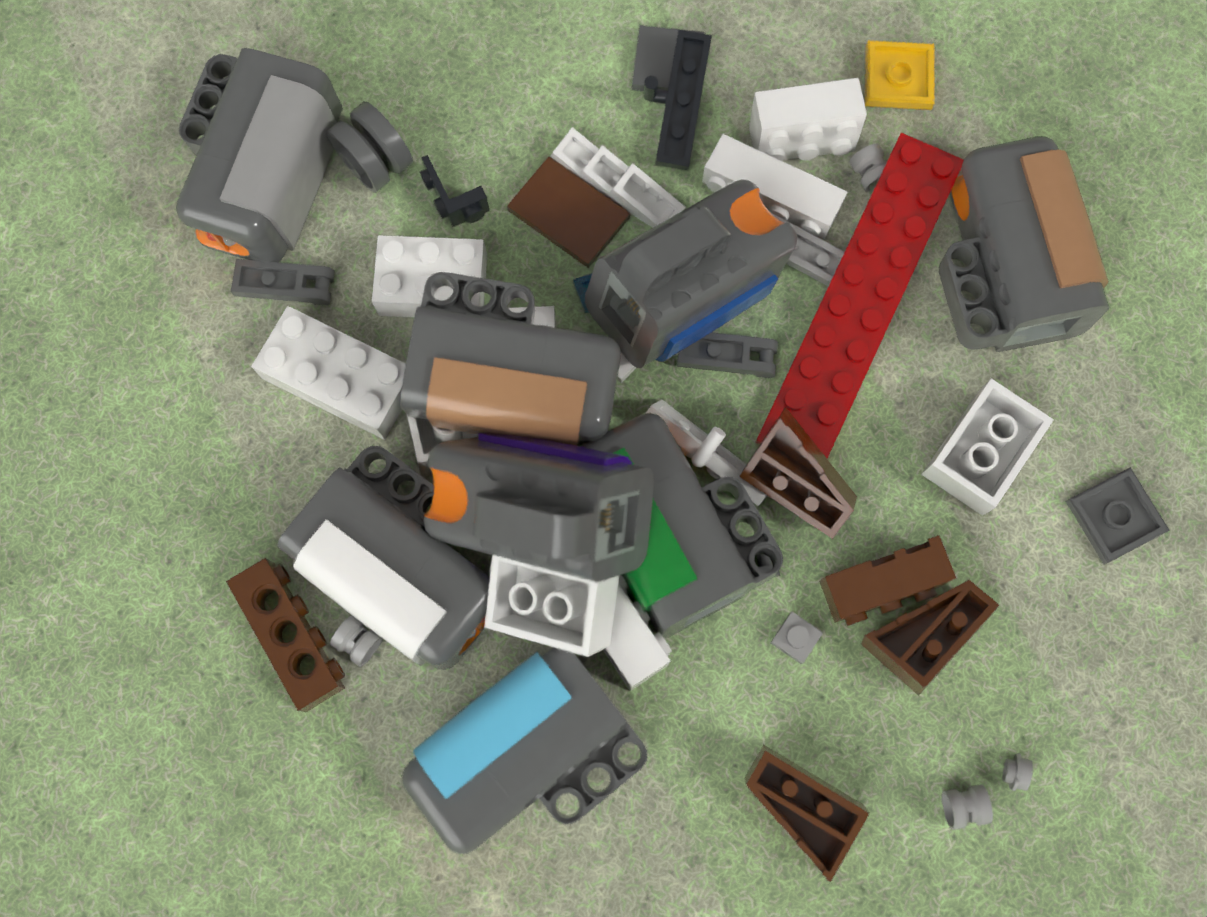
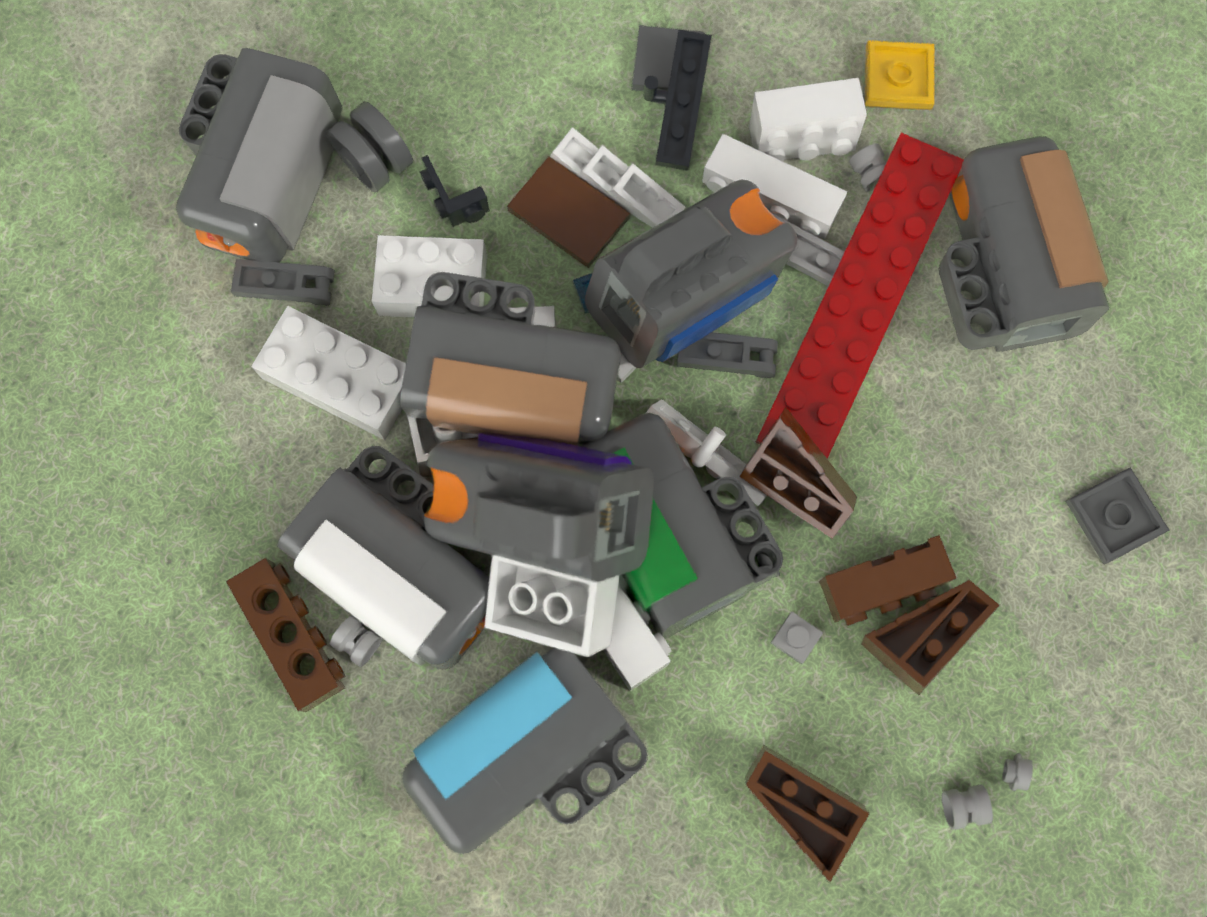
(987, 447): white brick -> none

